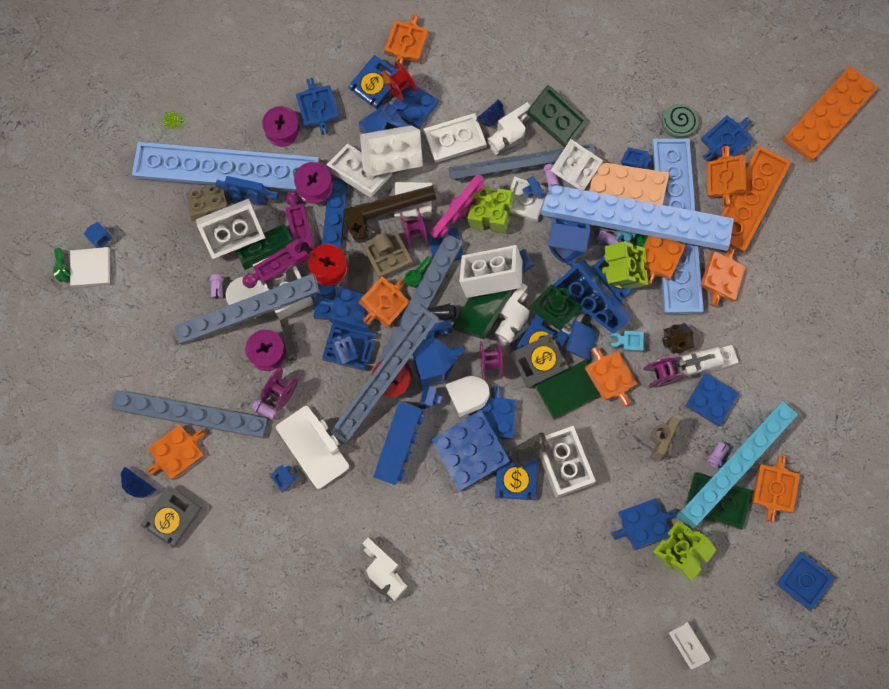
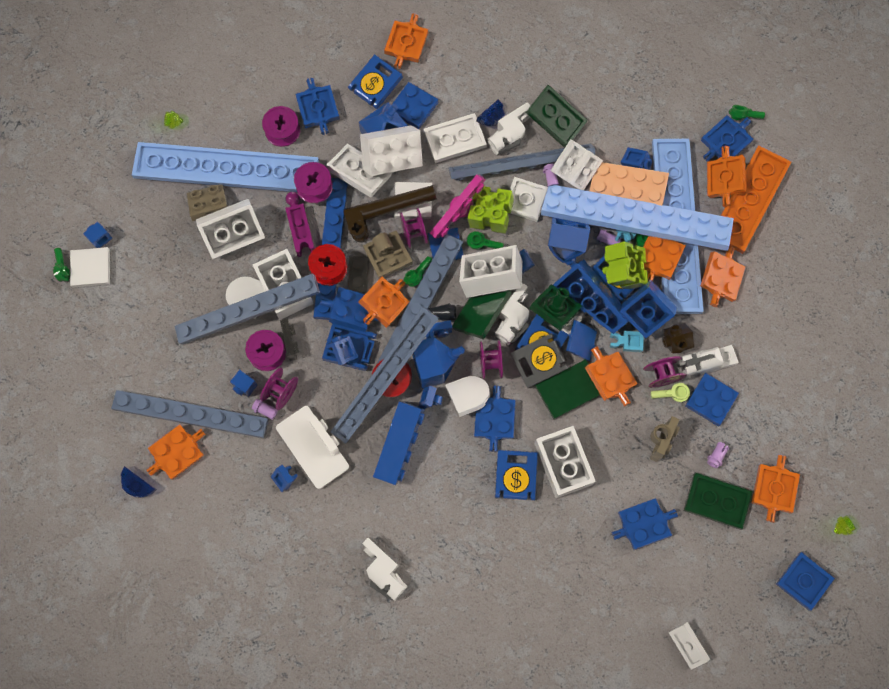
(168, 520): dark grey container -> none
(216, 285): lavender pin -> none
(243, 384): none -> blue plate
(245, 189): blue plate -> none
(274, 241): dark green tile -> none
(276, 265): magenta plate -> none
(399, 81): red piece -> none
(471, 450): blue plate -> none
(477, 241): none -> green plate
(530, 450): clear smoke plate -> none
(533, 189): blue tile -> none
(648, 309): none -> blue piece
(679, 121): sand green tile -> none
(679, 392): none -> yellowish green plate
(684, 551): lime brick -> none
(736, 465): medium azure brick -> none
(738, 112): none -> green plate
(830, 113): orange plate -> none
(844, 526): none -> clear neon green plate

